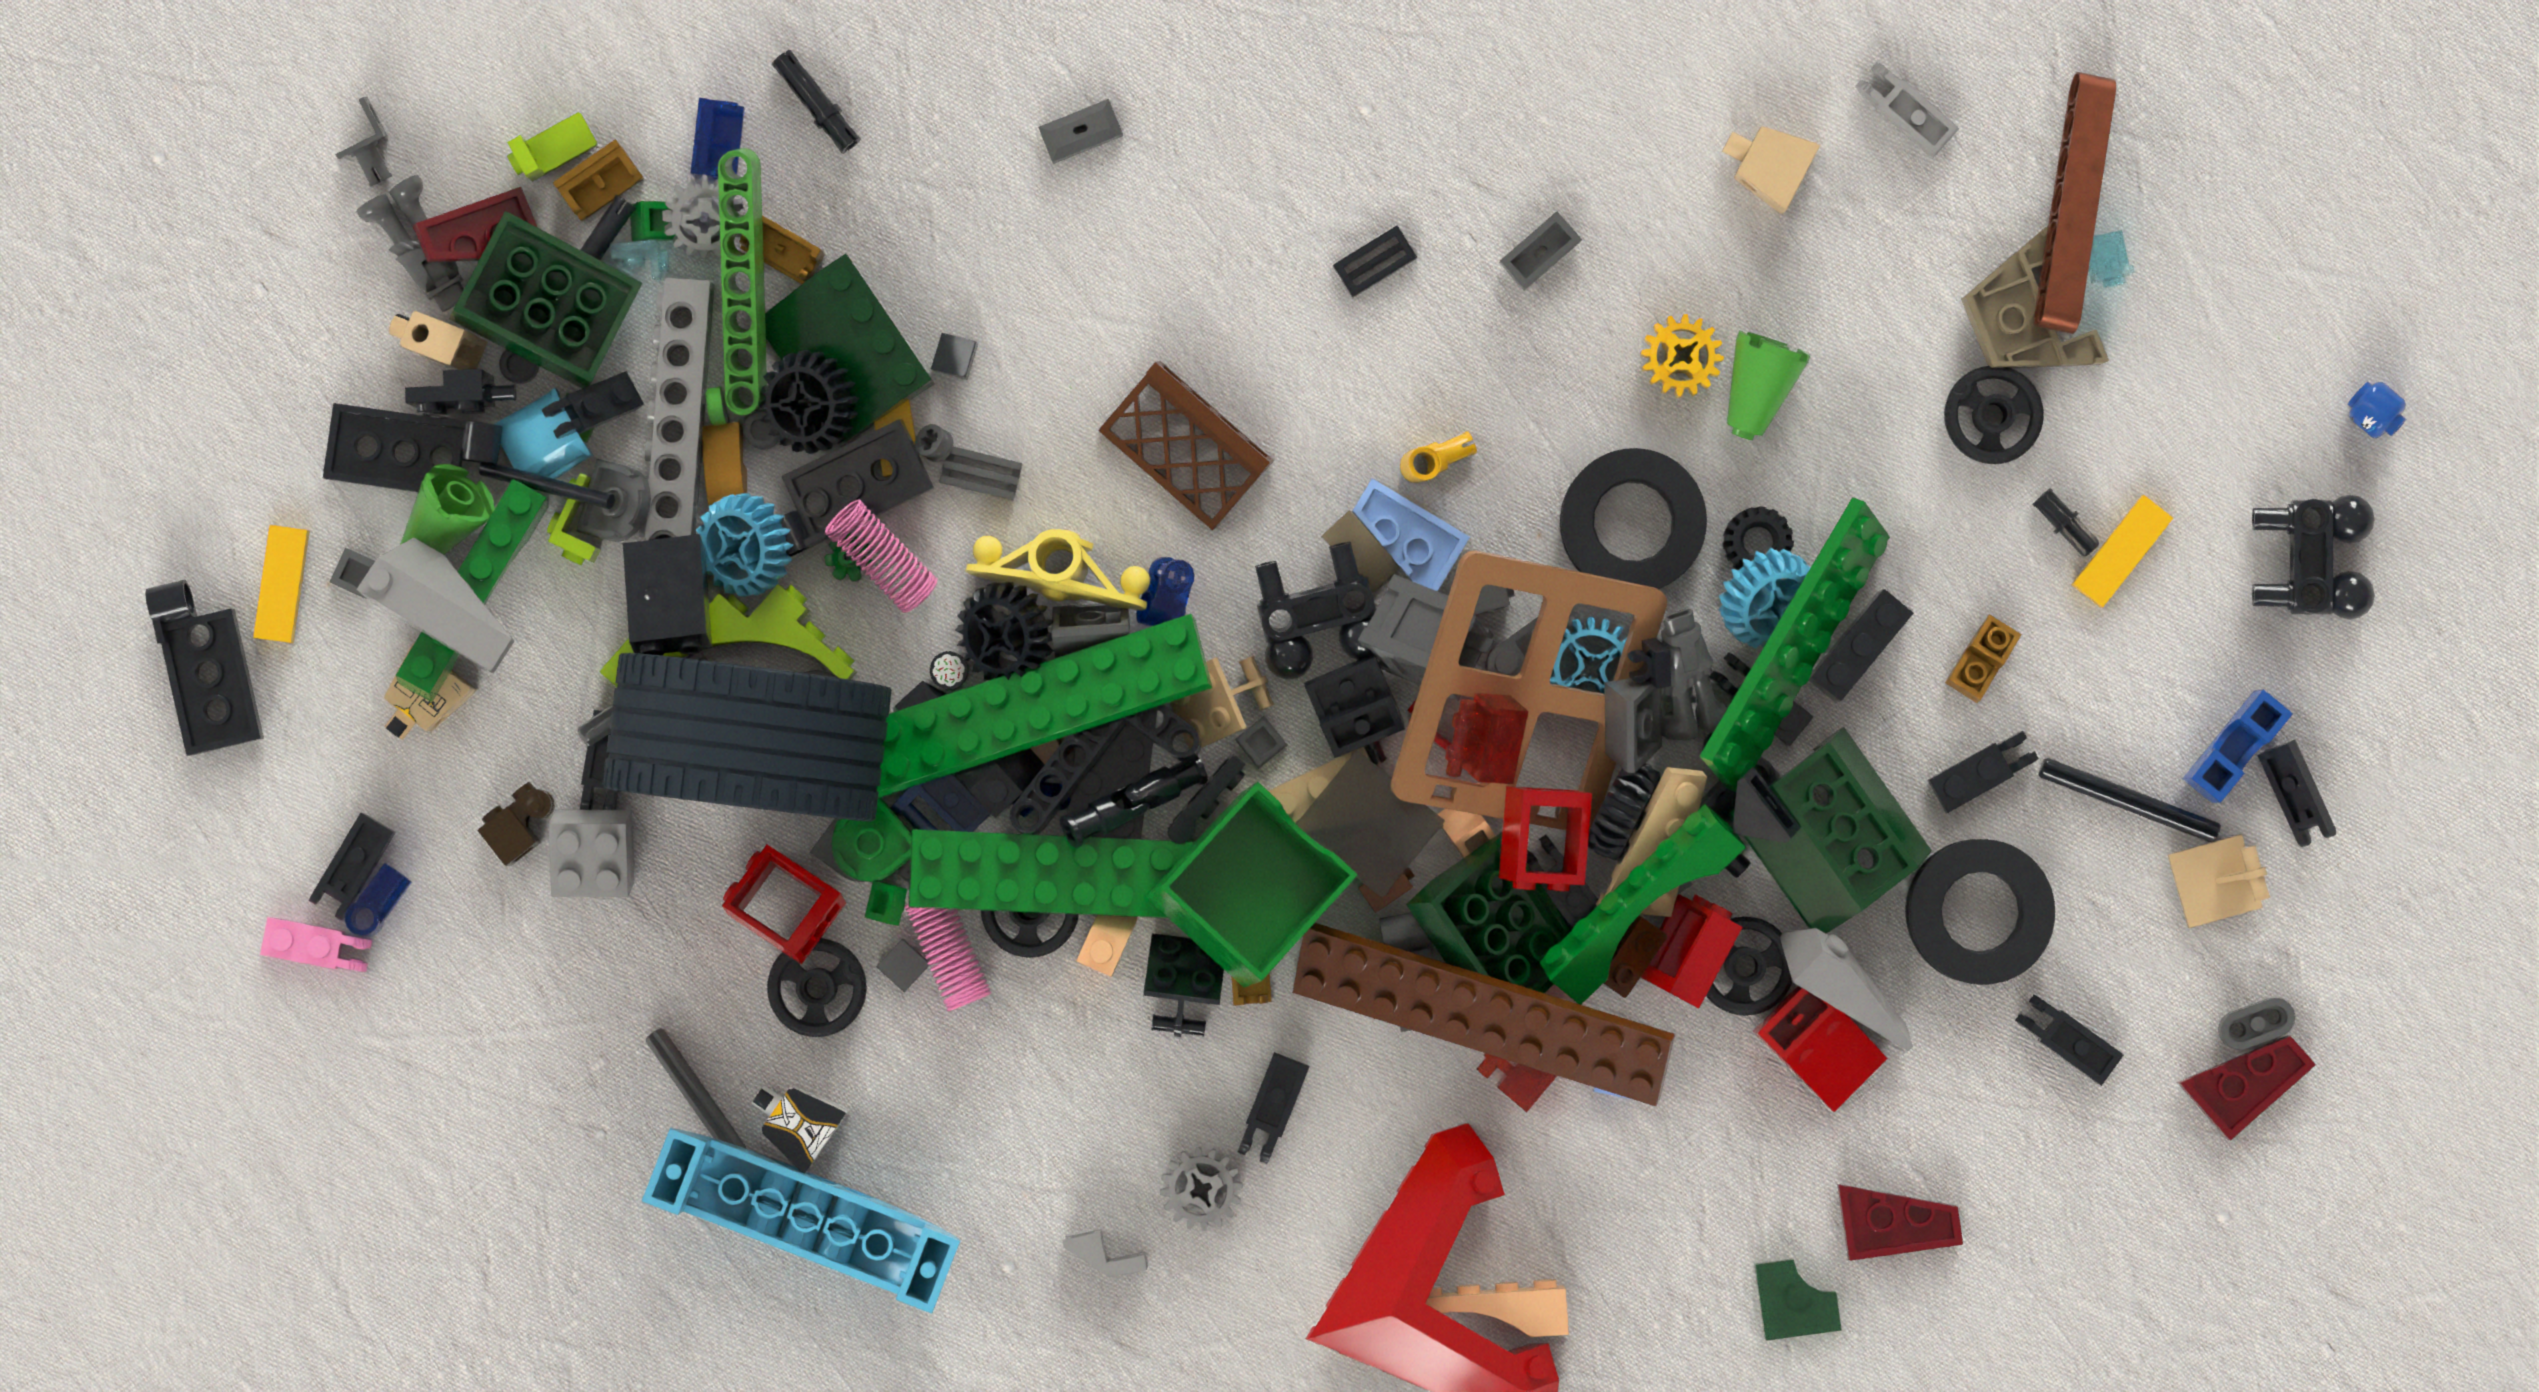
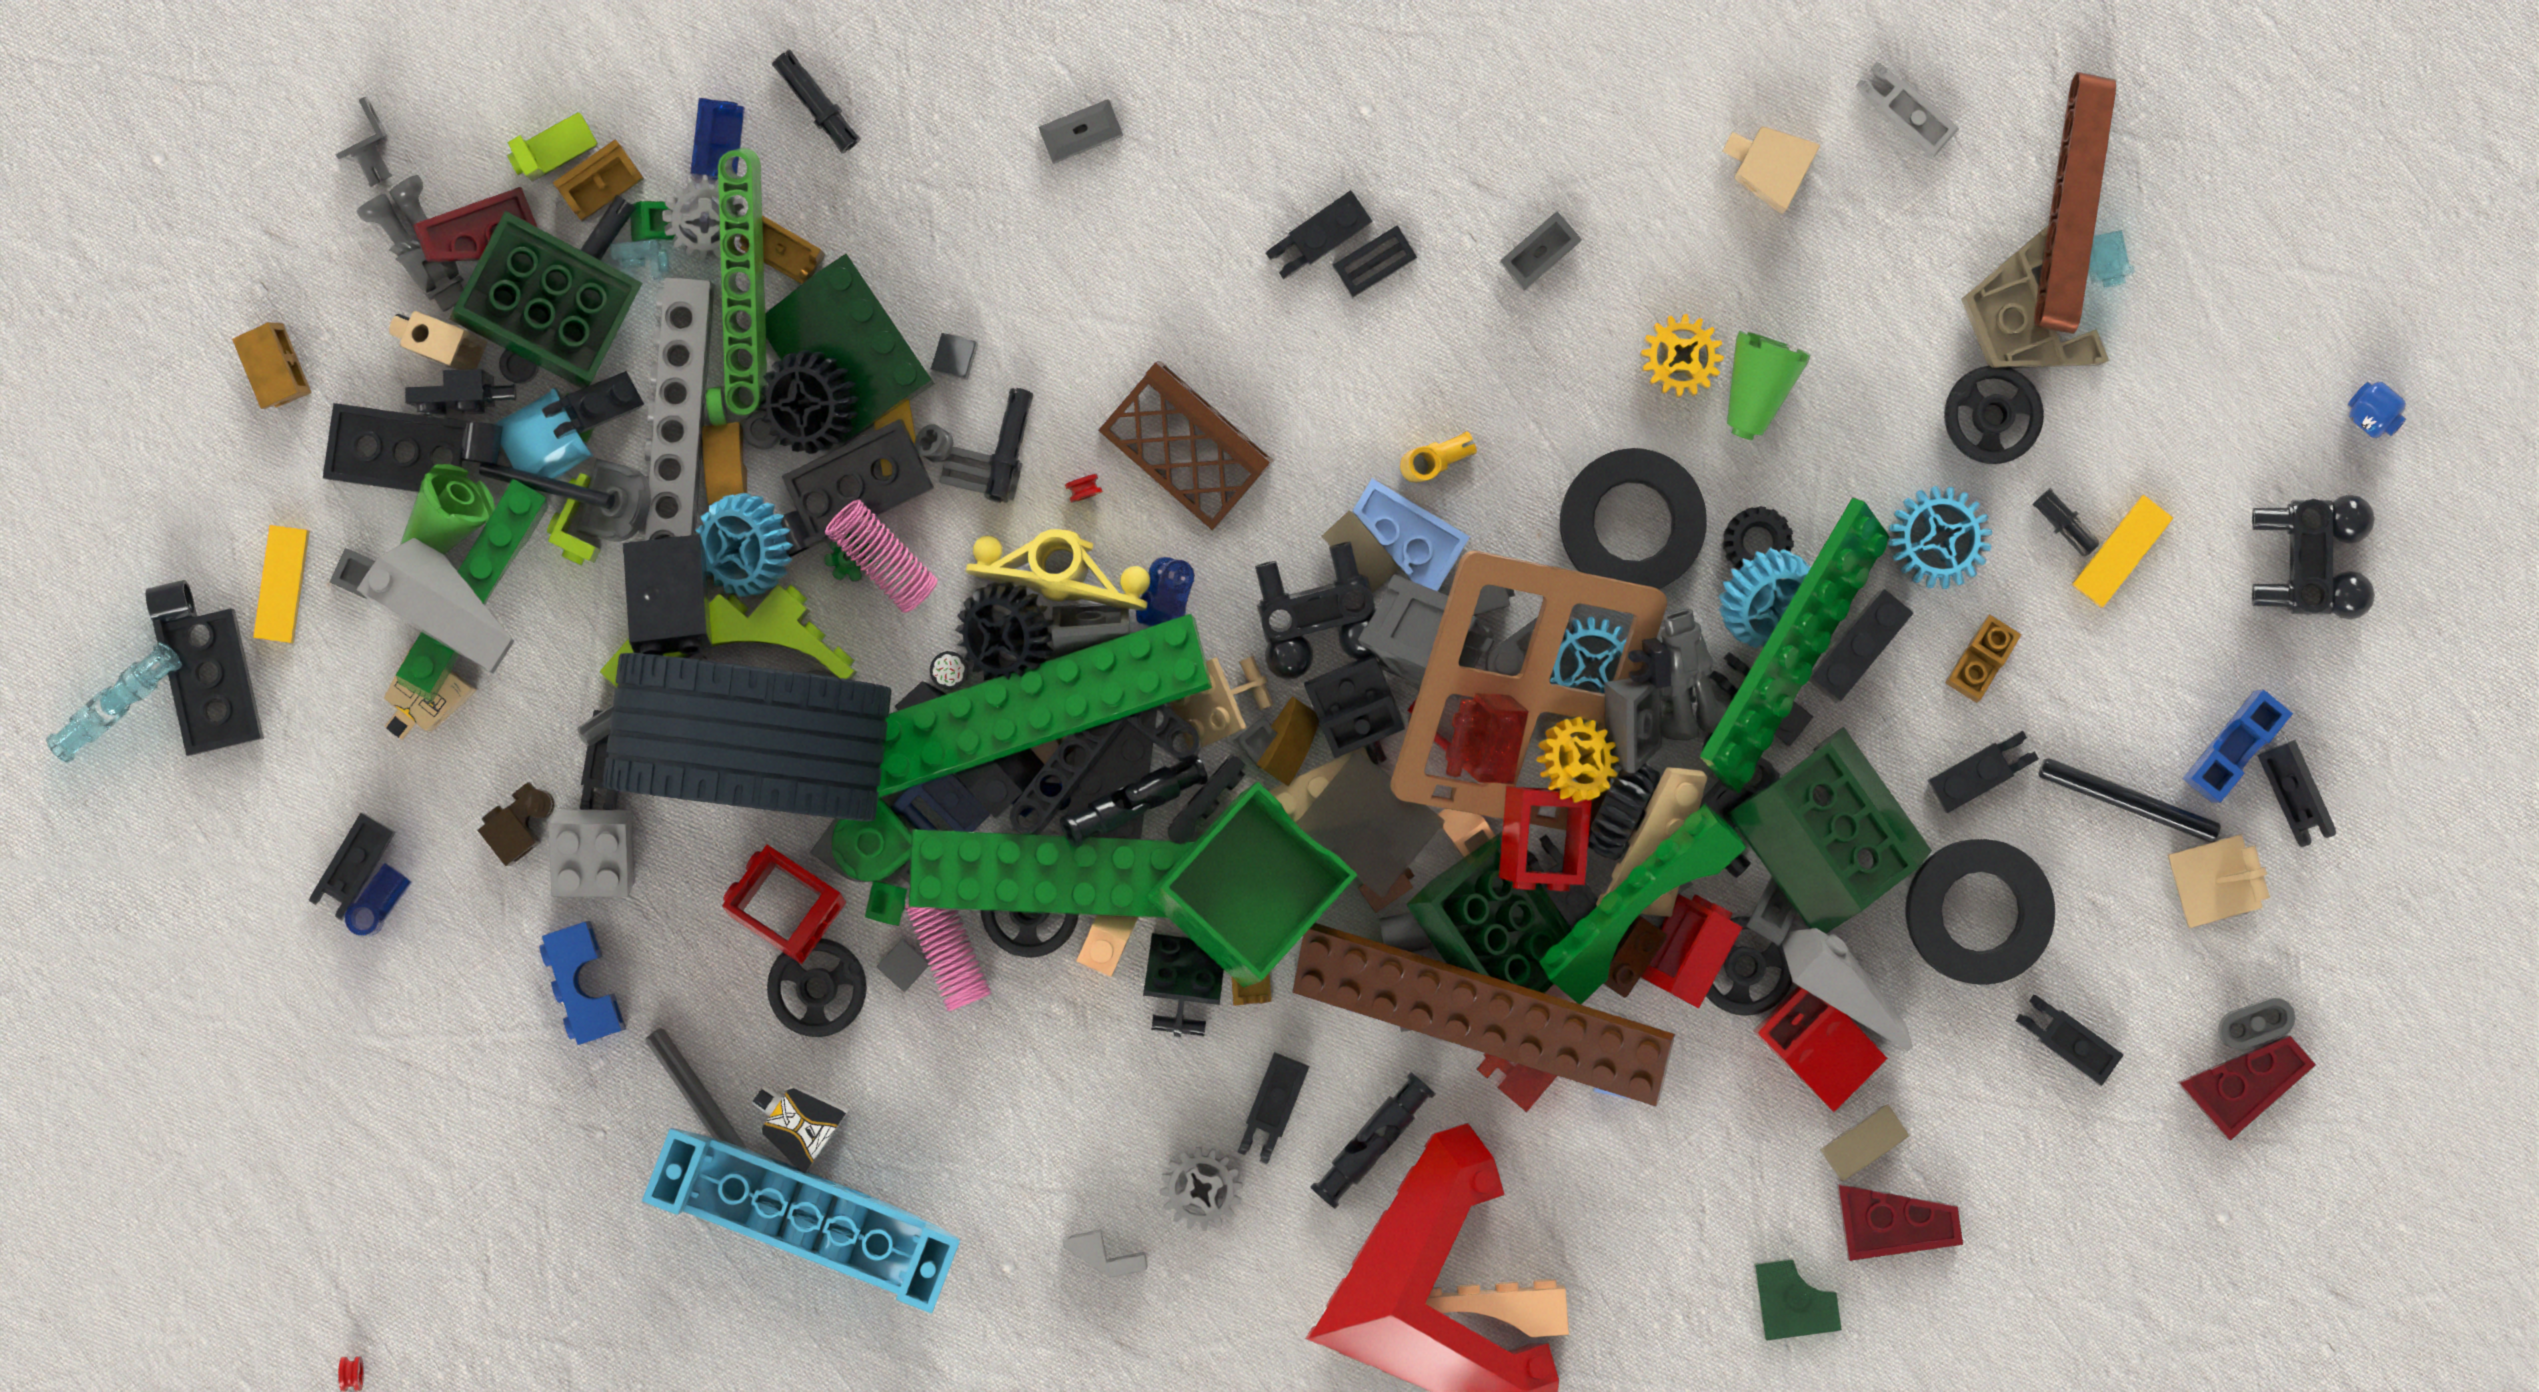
(132, 686): none -> clear light blue piece
(271, 365): none -> pearl gold hinge
(311, 944): bright pink hinge -> none
(351, 1373): none -> red bush
(567, 954): none -> blue arch
(1005, 459): none -> black pin
(1083, 488): none -> red bush
(1287, 751): none -> pearl gold slope
(1322, 233): none -> black hinge
(1368, 1146): none -> black piece
(1577, 759): none -> yellow gear
(1760, 812): black slope -> none
(1770, 923): none -> dark grey piece
(1864, 1142): none -> dark tan slope
(1934, 521): none -> medium azure gear

